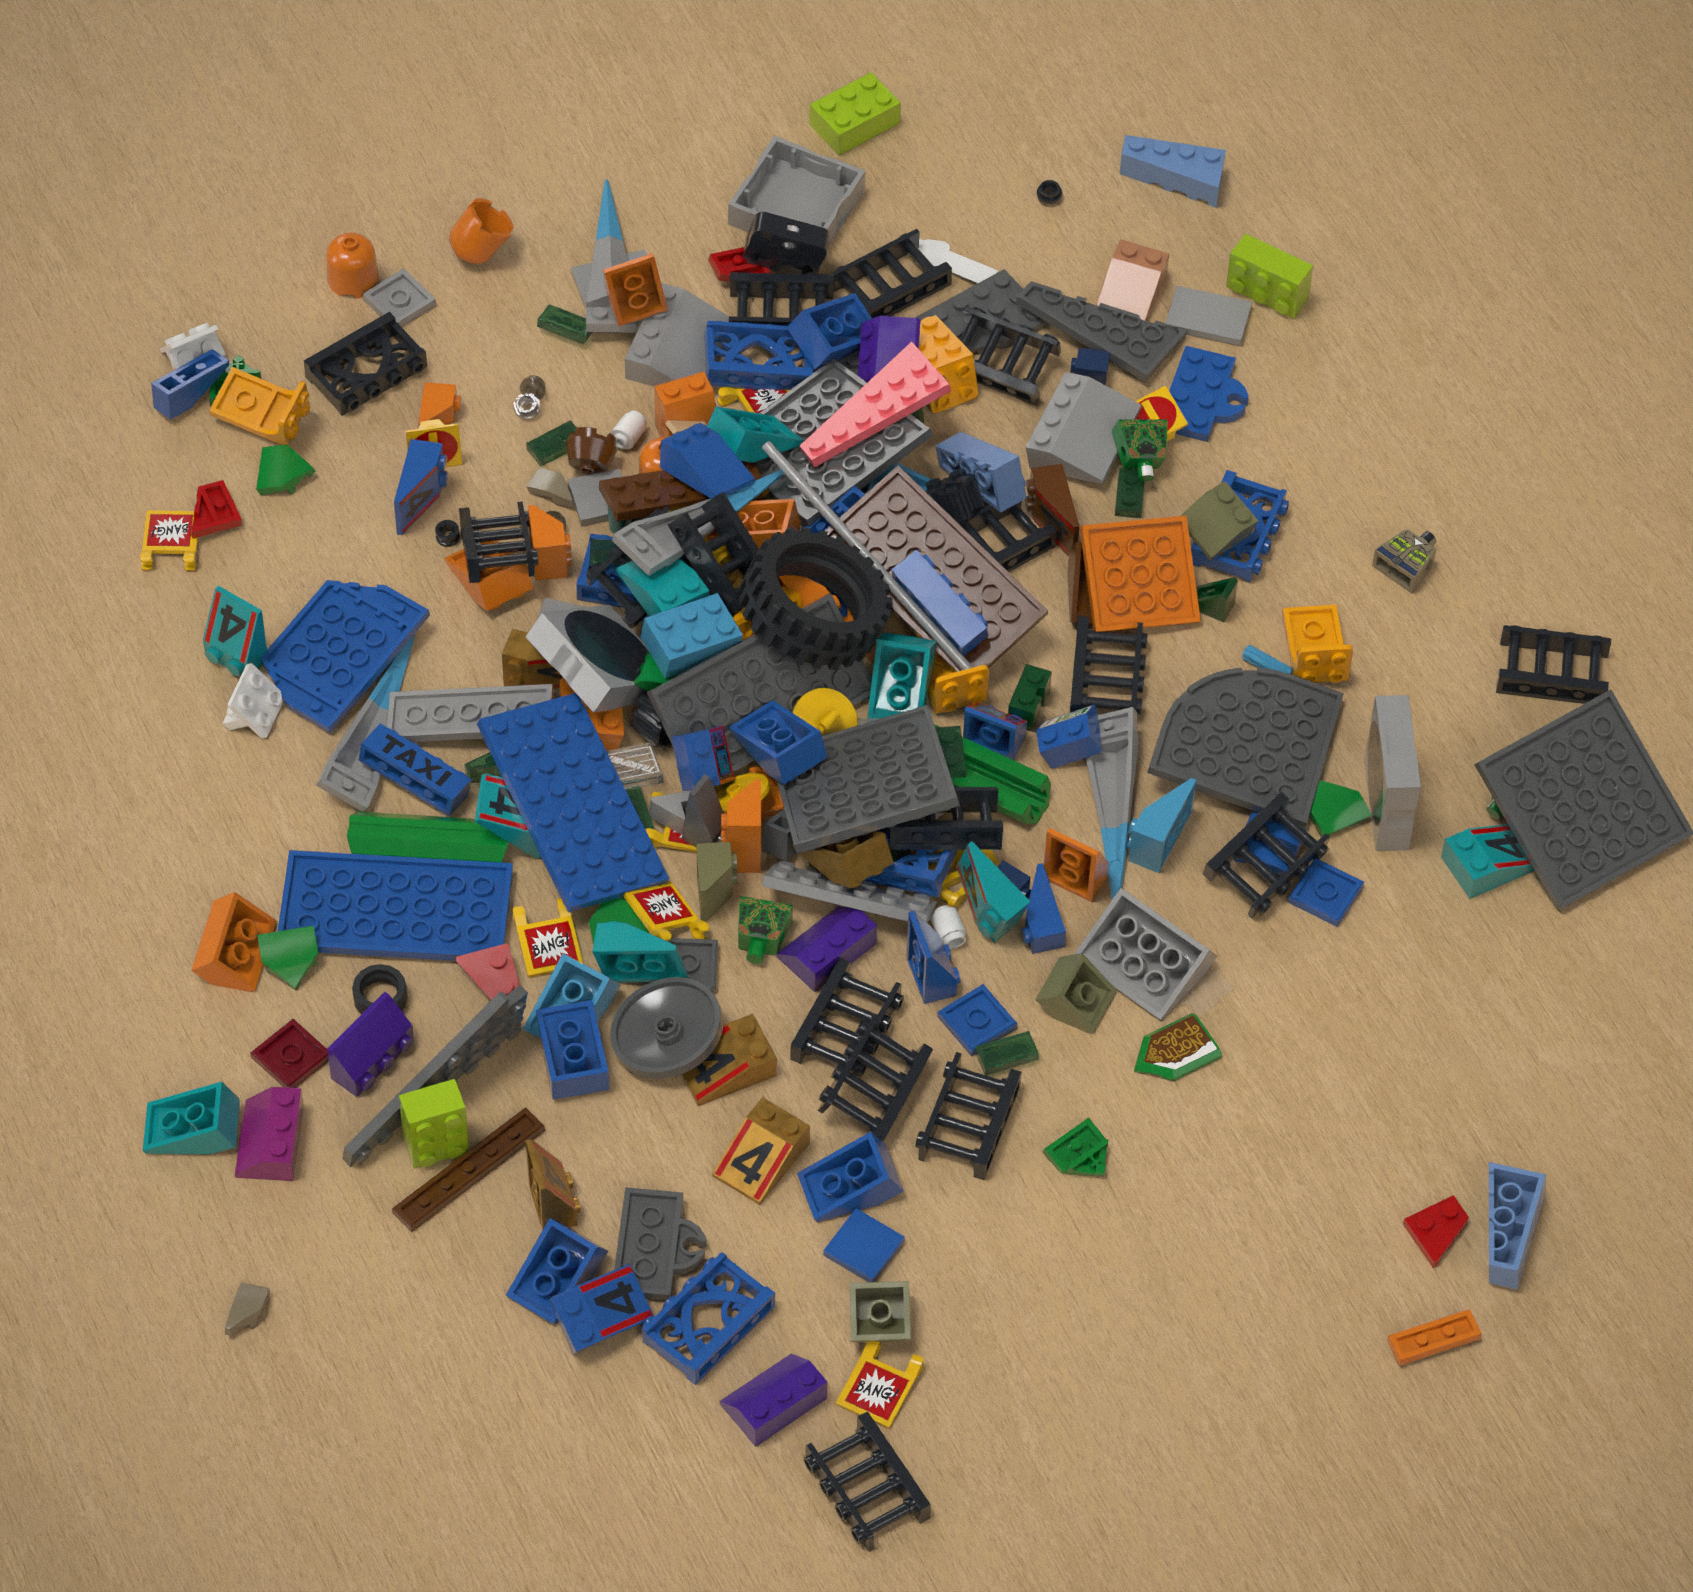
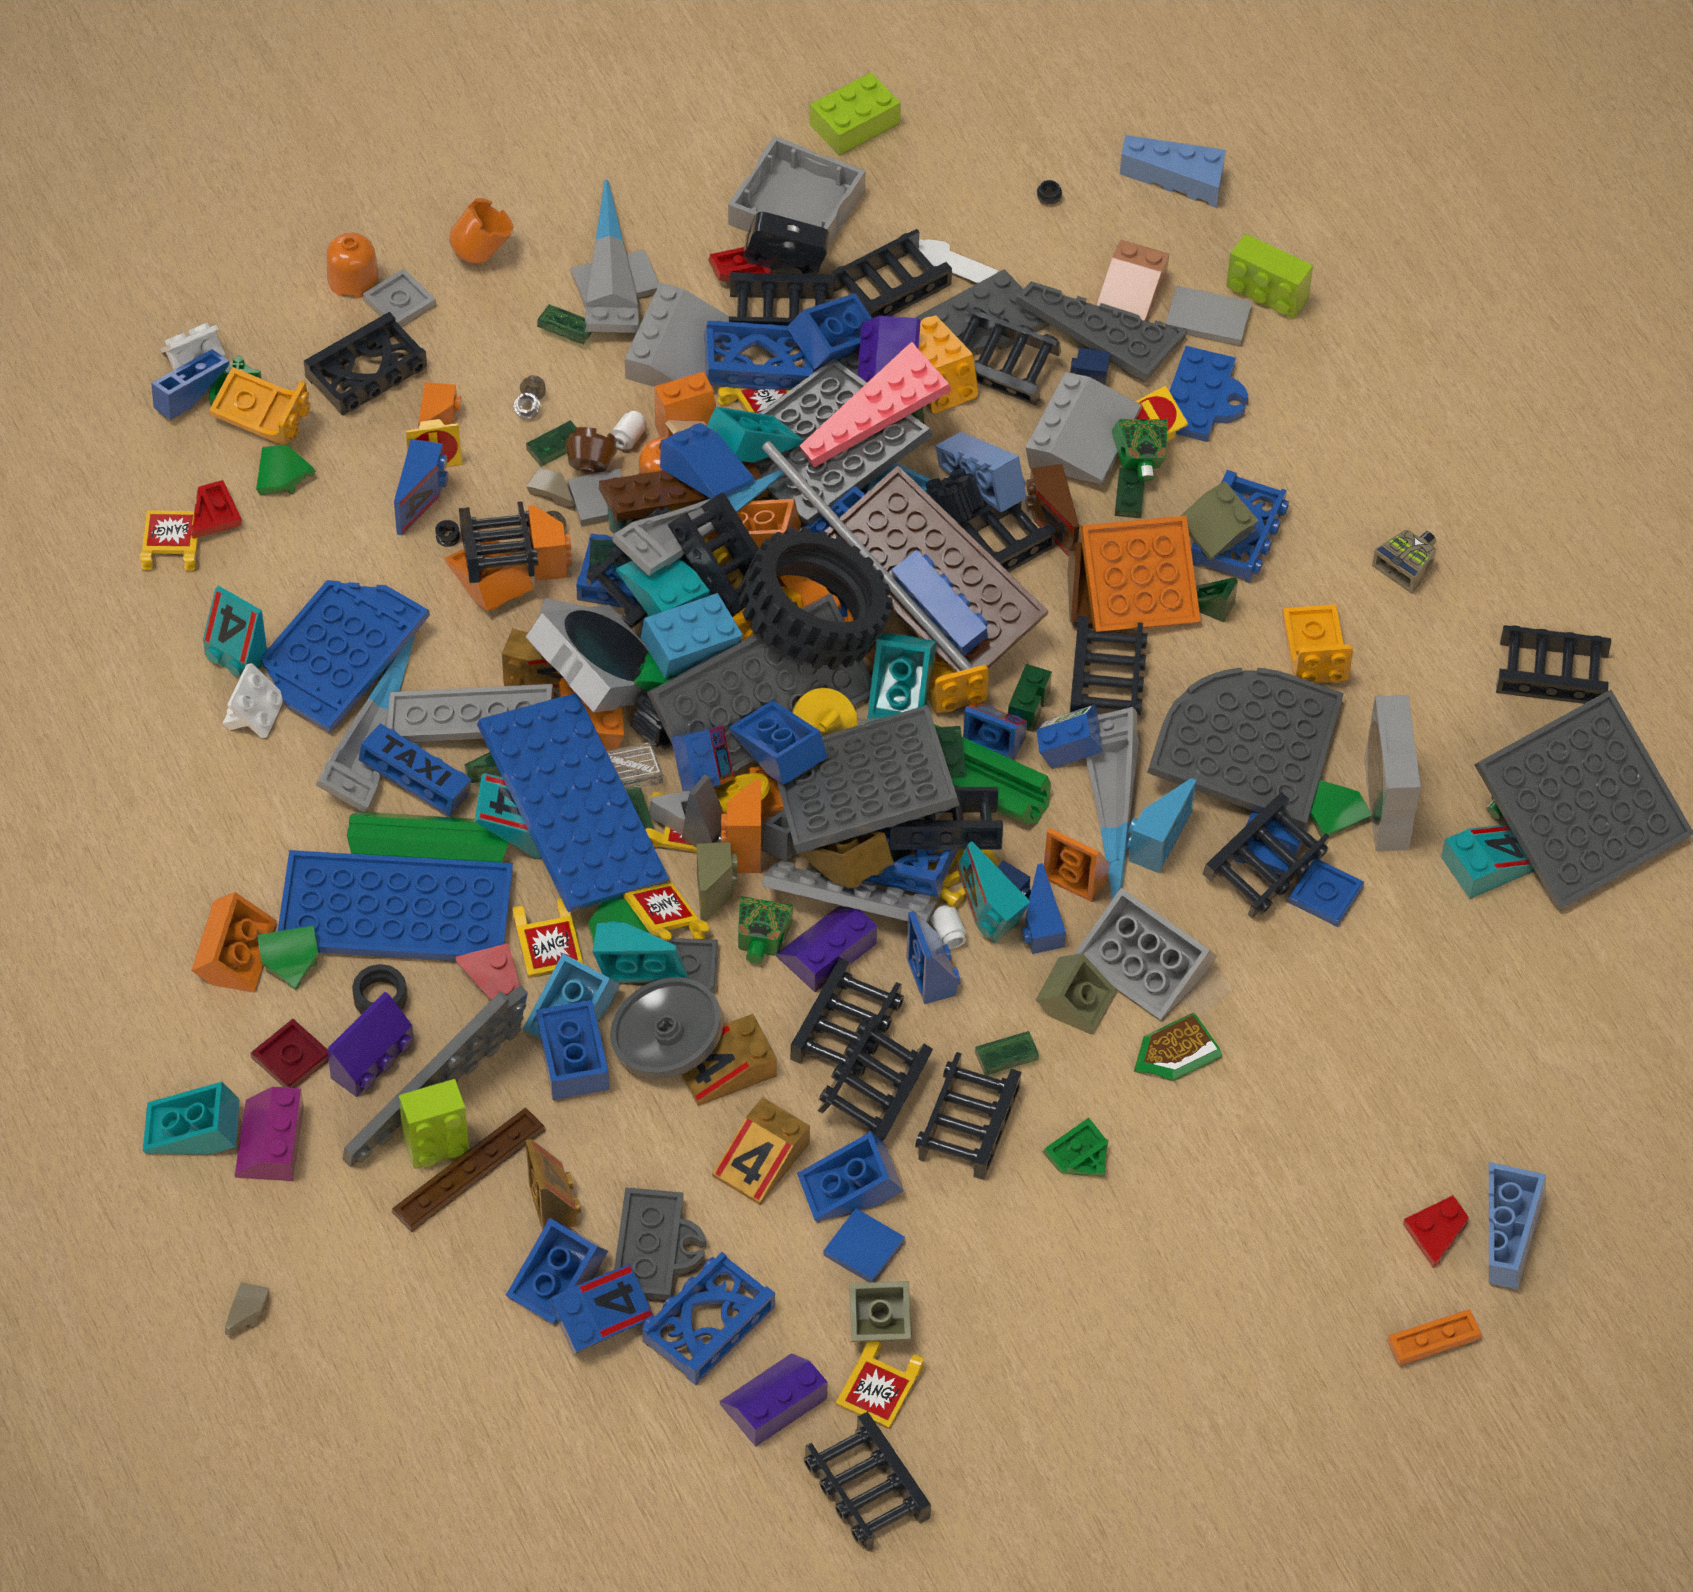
(634, 289): orange slope -> none
(977, 1019): blue tile -> none
(1264, 660): dark azure axle -> none

